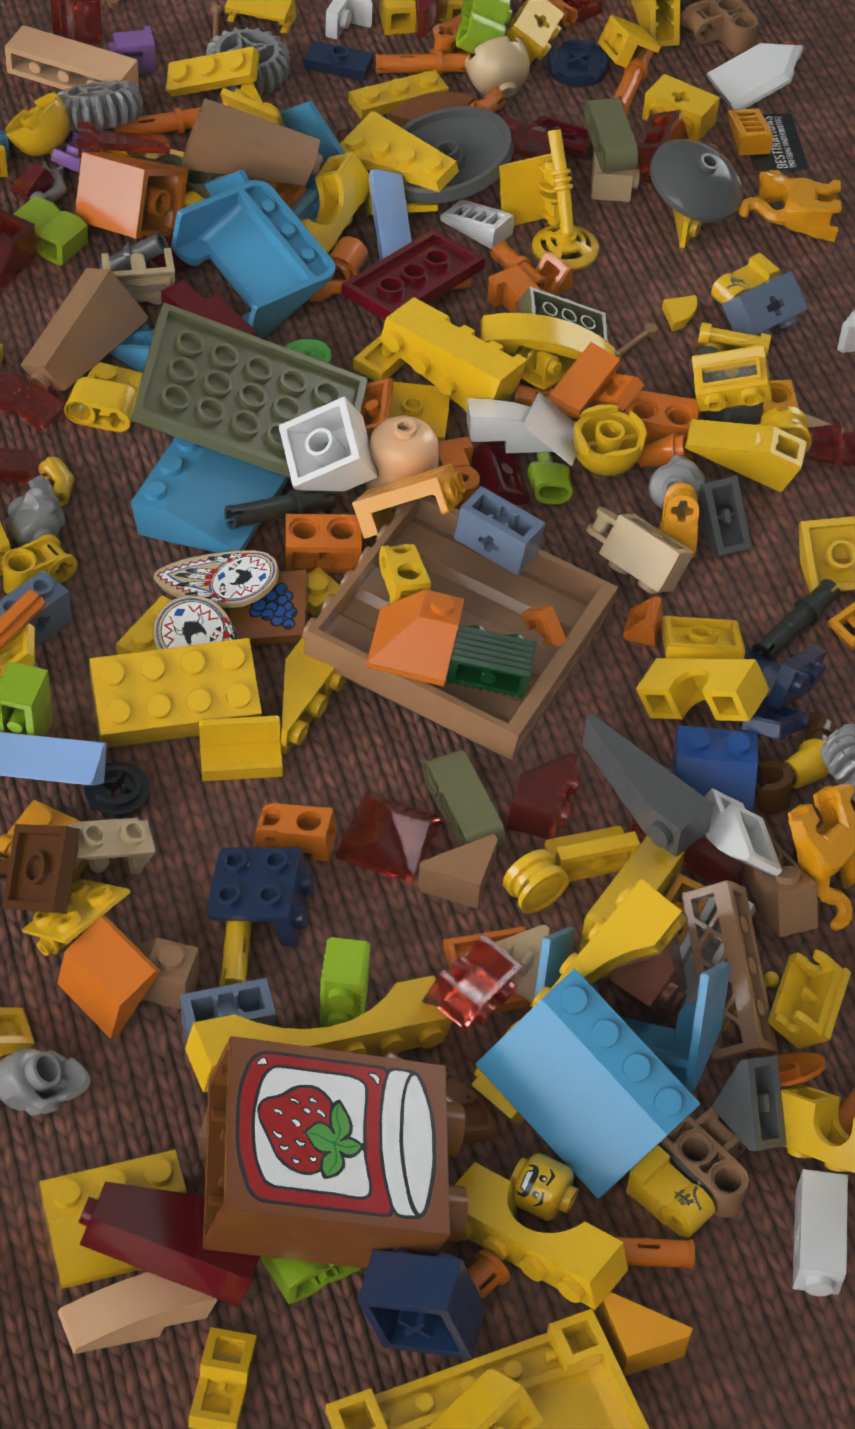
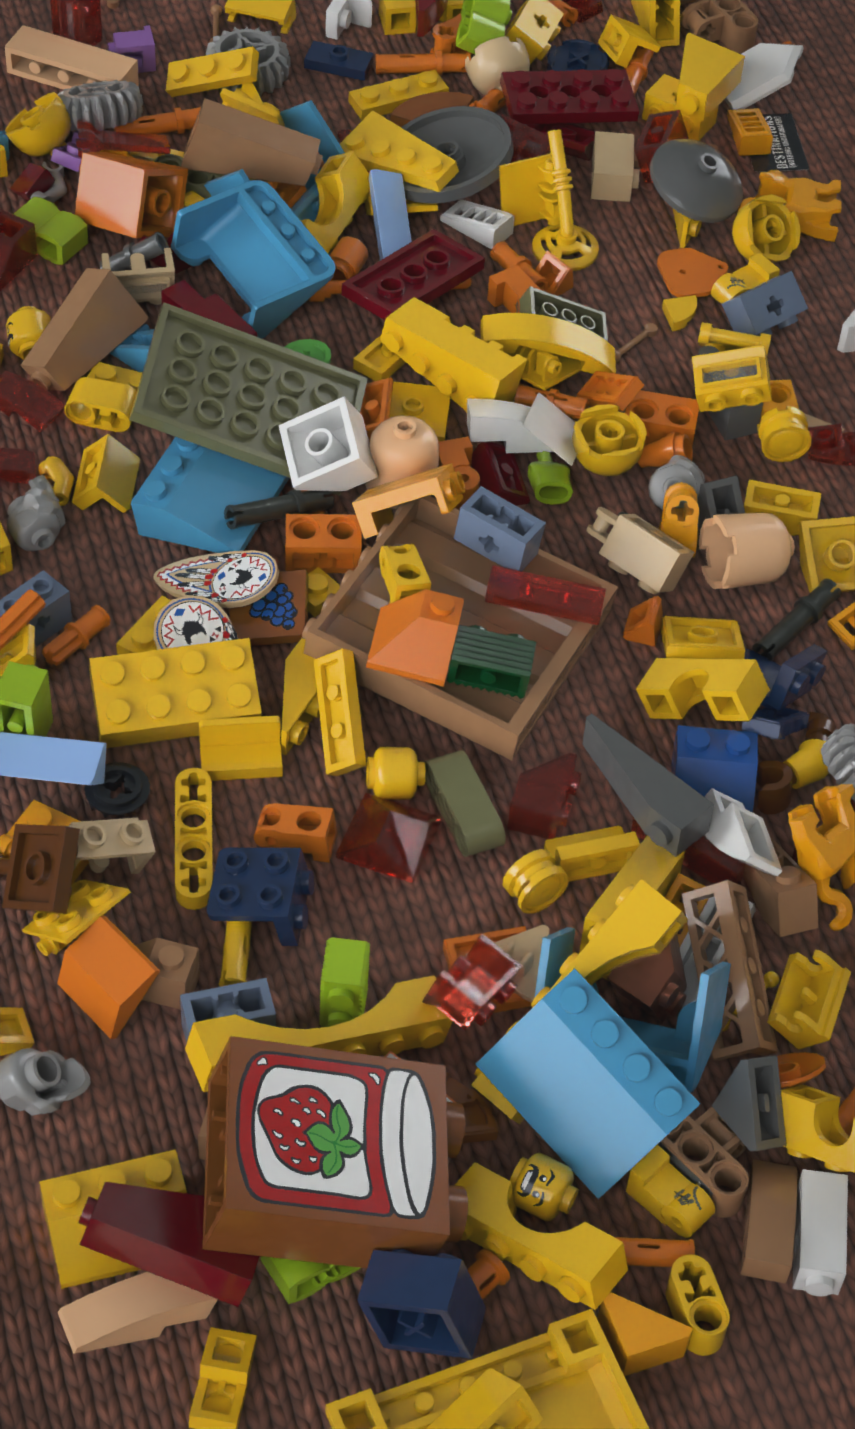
(25, 328): none -> yellow head
(32, 558): yellow piece -> none
(76, 635): none -> orange axle
(106, 472): none -> yellow panel
(193, 837): none -> yellow beam
(339, 712): none -> yellow plate
(394, 773): none -> yellow head
(460, 873): medium nougat slope -> none
(545, 595): none -> clear red tile
(545, 623): orange tile -> none
(556, 107): none -> dark red plate
(585, 379): orange tile -> none
(610, 134): olive beam -> none
(698, 271): none -> orange piece
(706, 76): none -> yellow slope
(708, 1303): none -> yellow beam
(744, 549): none -> light nougat cylinder
(751, 450): yellow slope -> none
(766, 228): none -> yellow cylinder
(770, 1221): none -> medium nougat slope
(784, 502): none -> yellow slope

